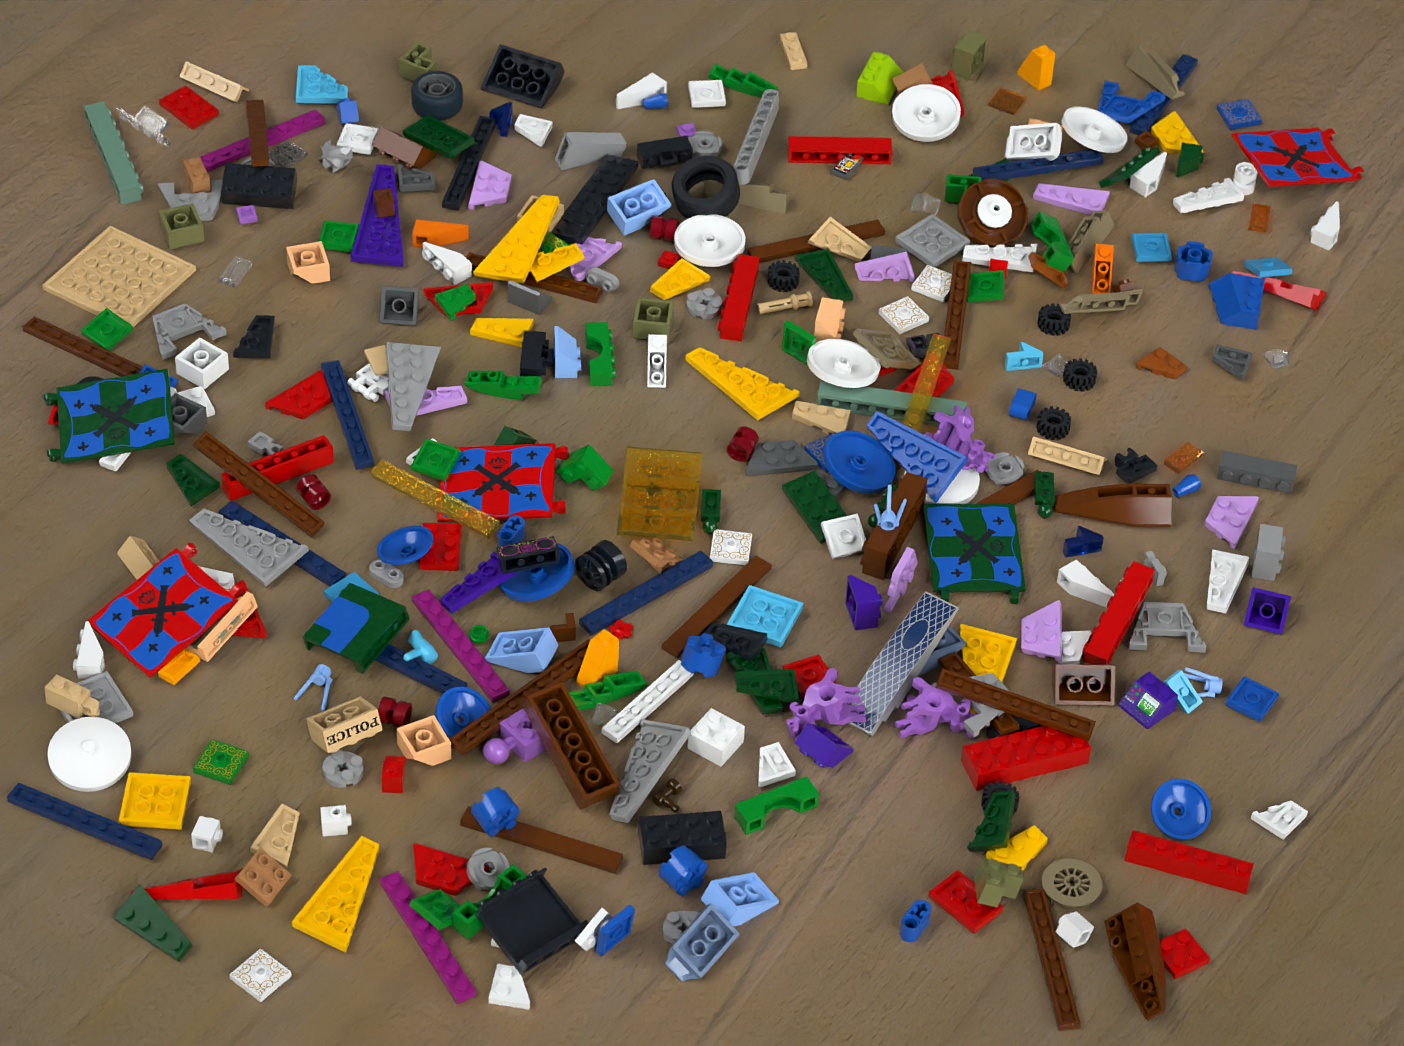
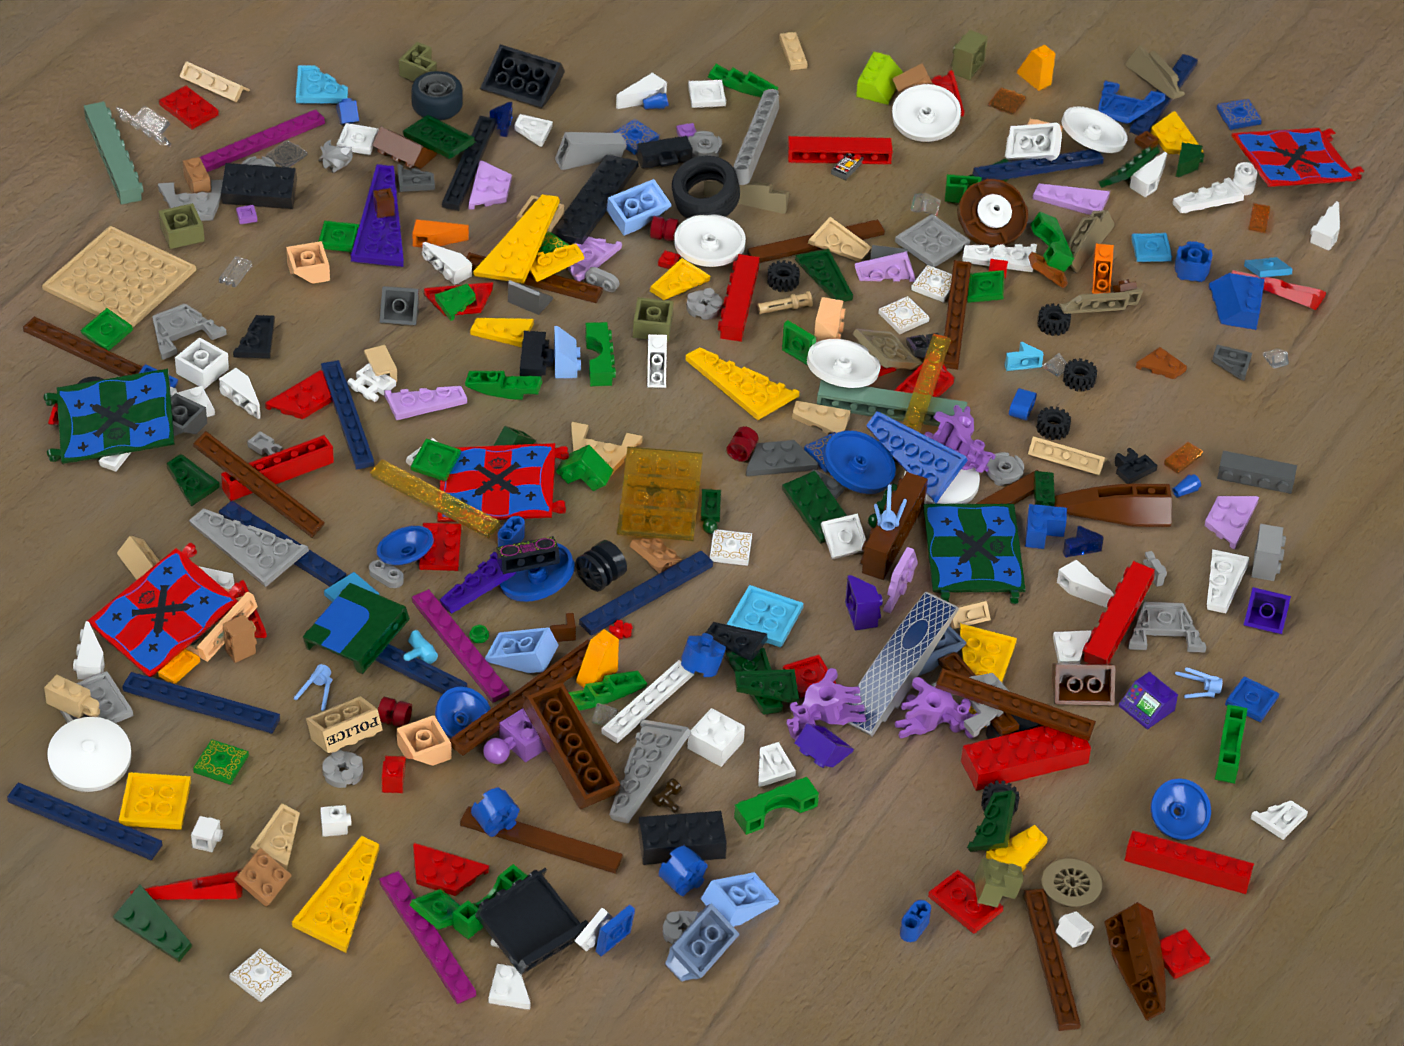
(201, 702): none -> dark blue plate
(239, 389): none -> white slope
(239, 638): none -> medium nougat brick
(257, 133): reddish brown tile -> none
(313, 492): dark red wheel -> none
(408, 376): light grey wing -> none
(476, 867): light grey plate -> none
(611, 453): none -> tan wing
(635, 133): none -> blue plate
(717, 605): reddish brown tile -> none
(971, 614): none -> tan panel
(1043, 632): lavender wing -> none
(1044, 521): none -> blue brick
(1187, 696): medium azure slope -> none
(1231, 744): none -> green arch

